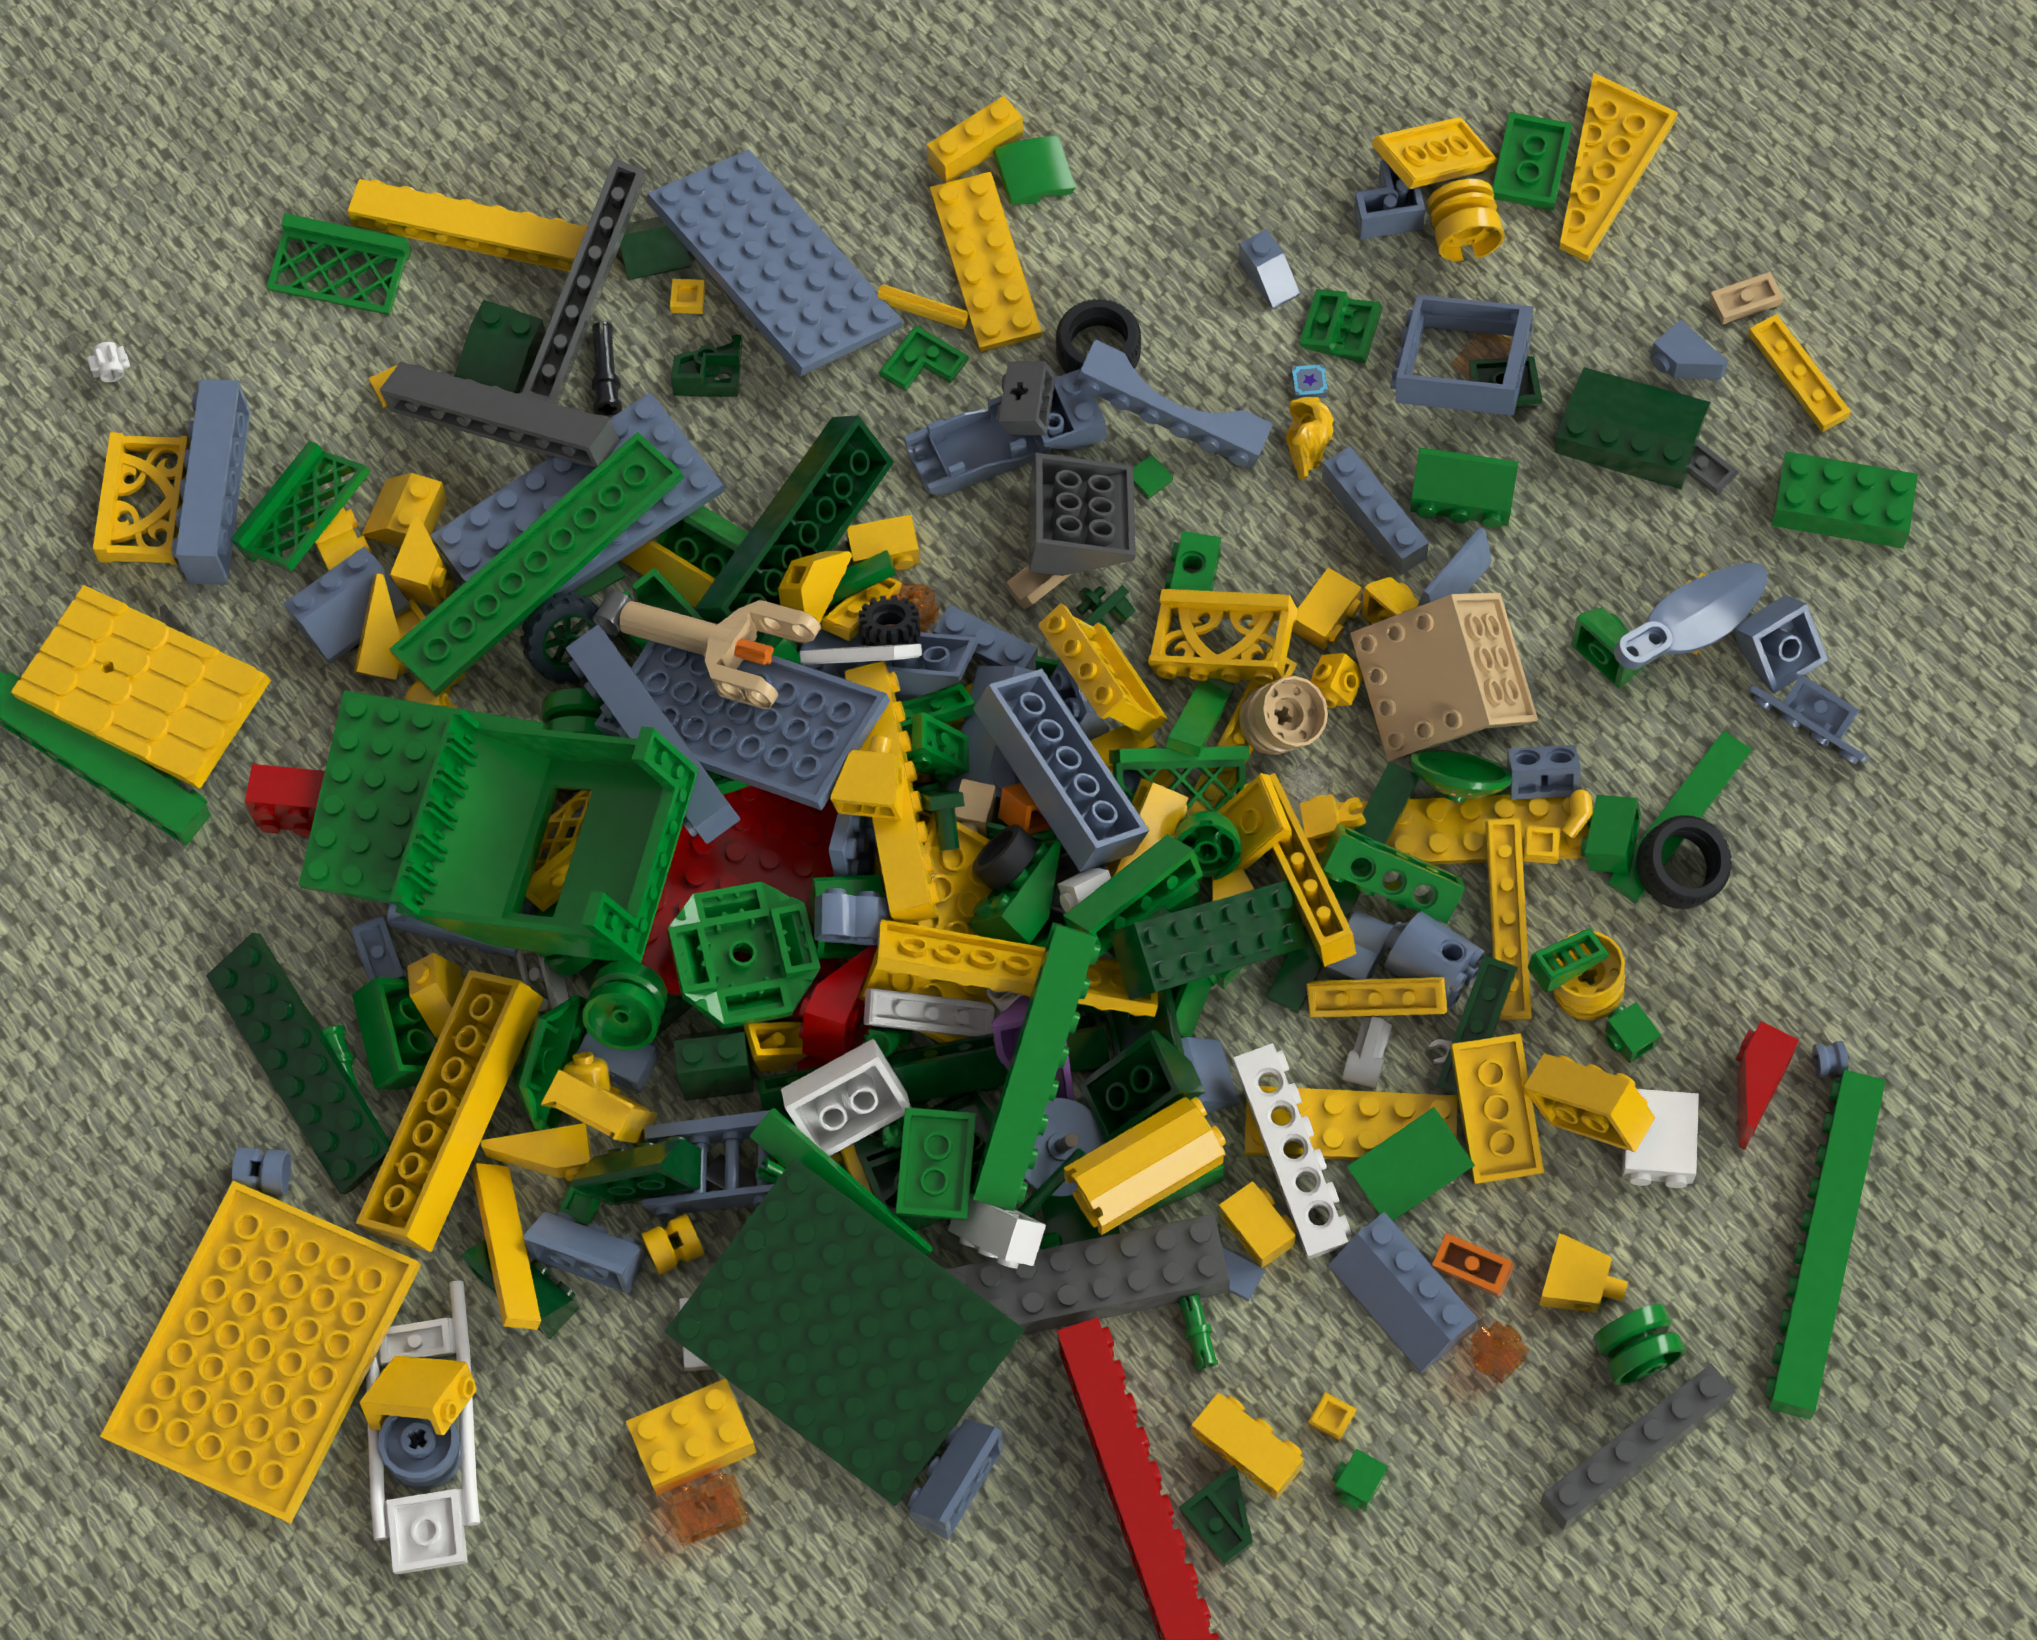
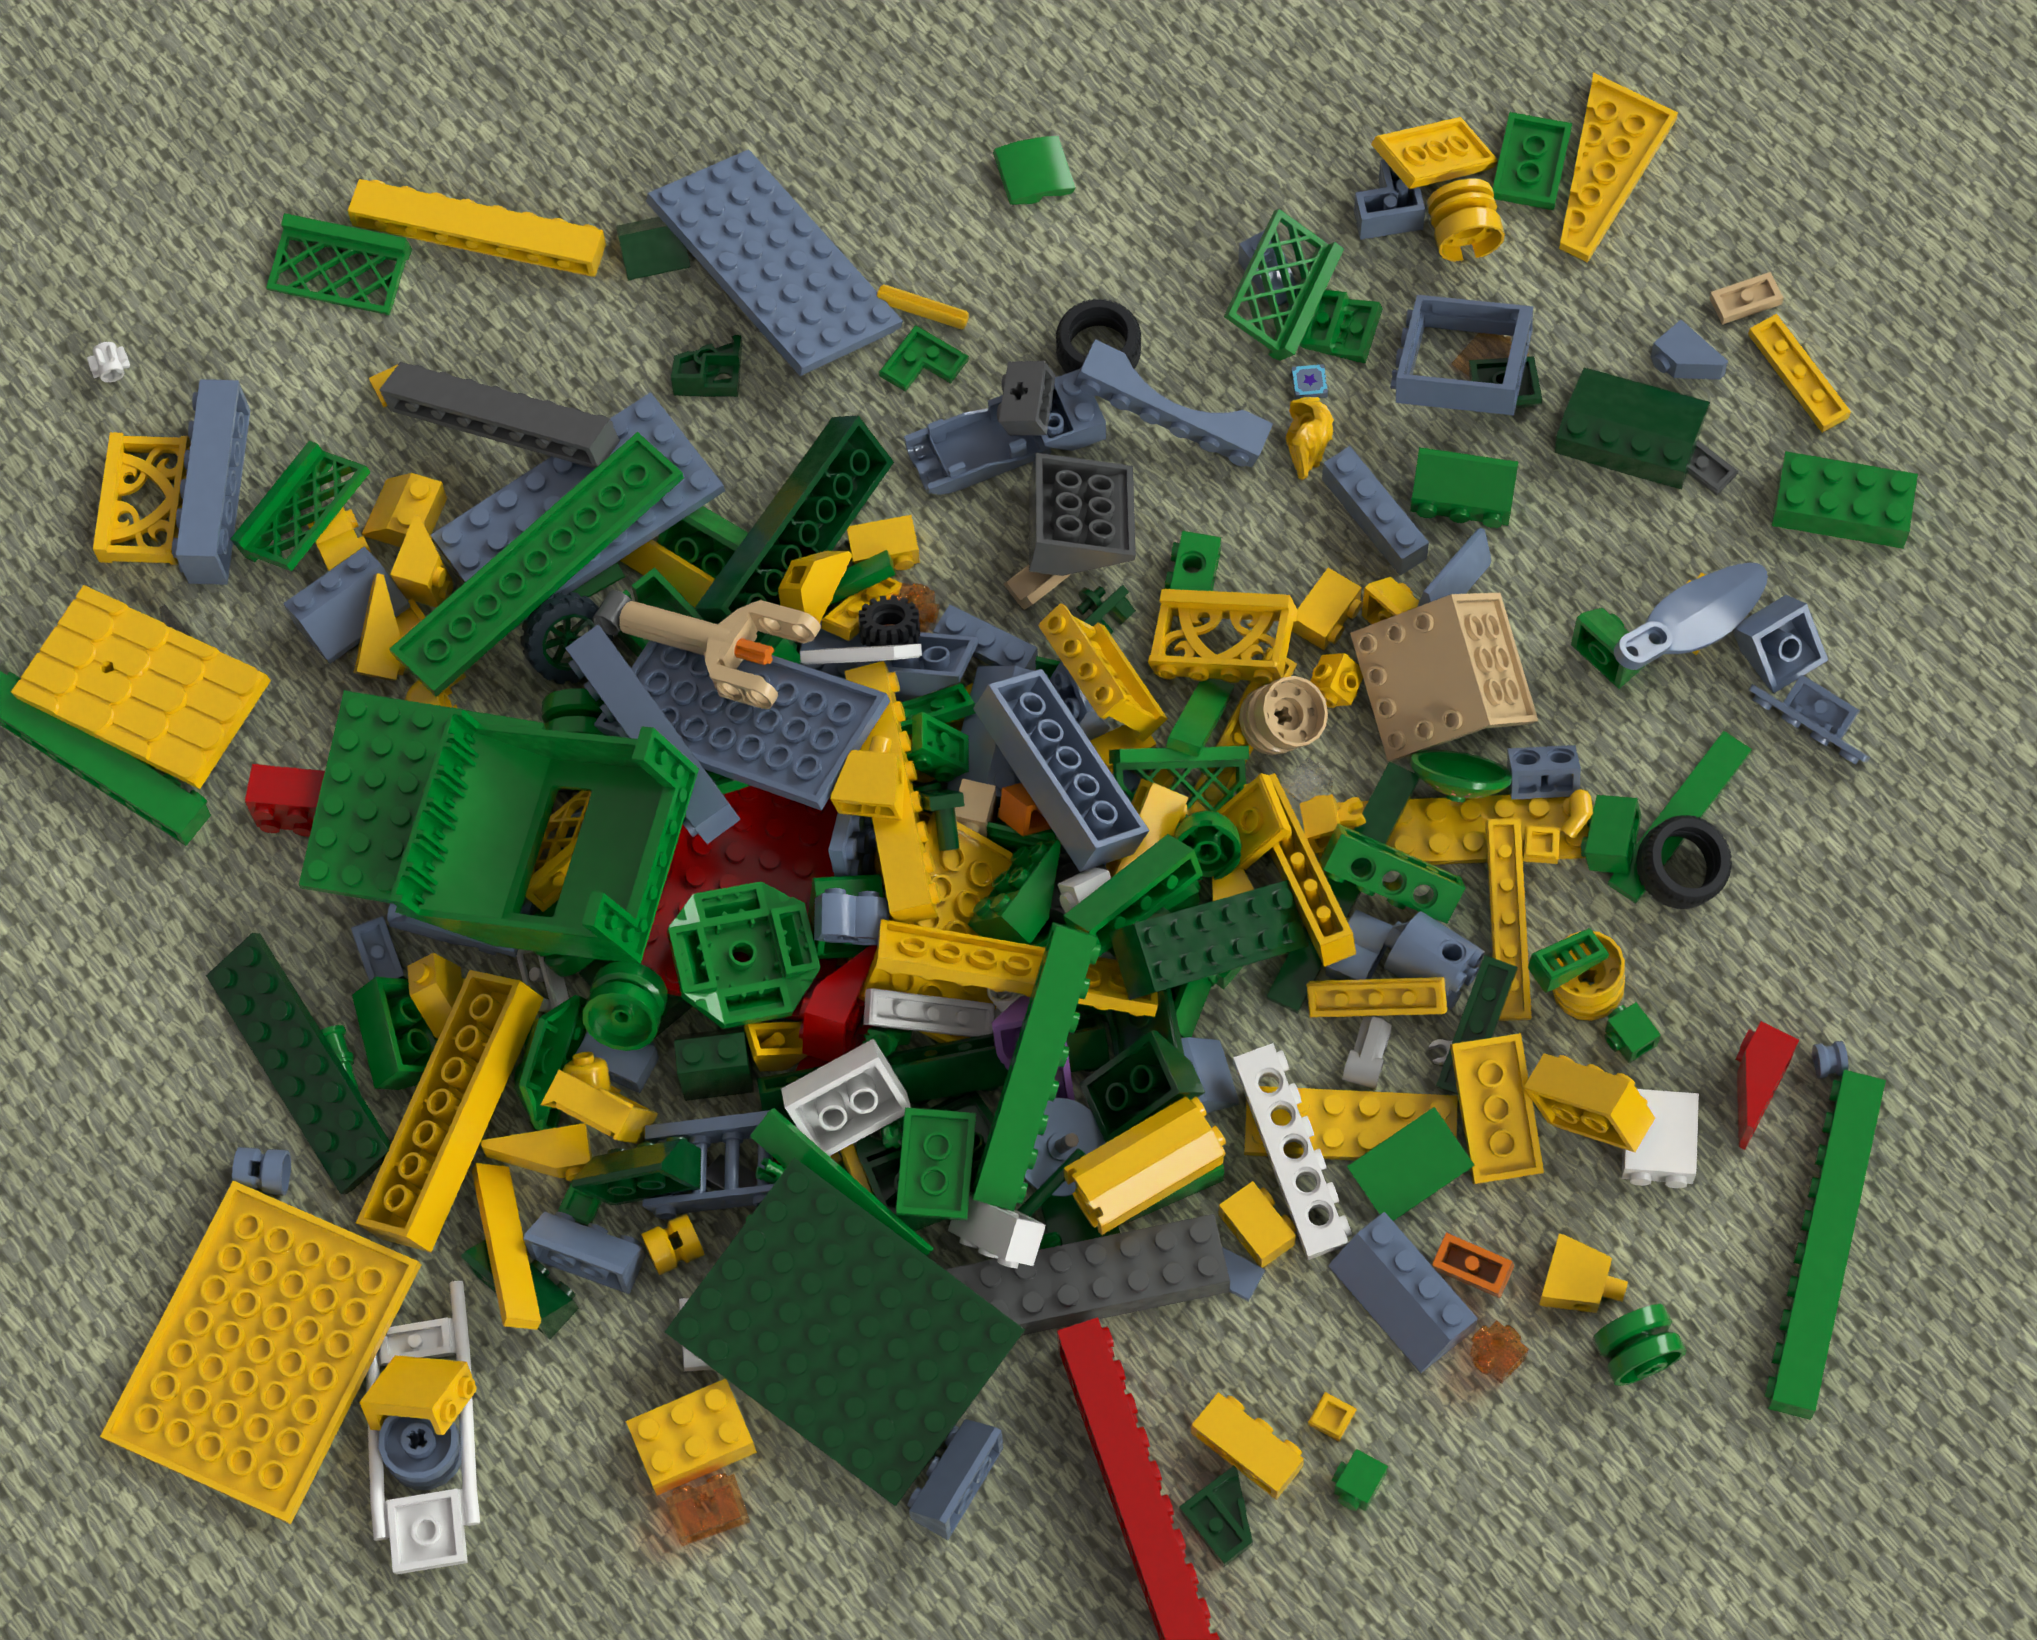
(500, 347): dark green slope -> none
(585, 282): dark grey brick -> none
(605, 381): black pin -> none
(687, 296): yellow plate -> none
(974, 139): yellow brick -> none
(985, 262): yellow plate -> none
(1004, 857): black tyre -> none
(1151, 476): green tile -> none
(1197, 1331): green pin -> none
(1307, 295): none -> green fence
(1637, 1447): dark grey brick -> none

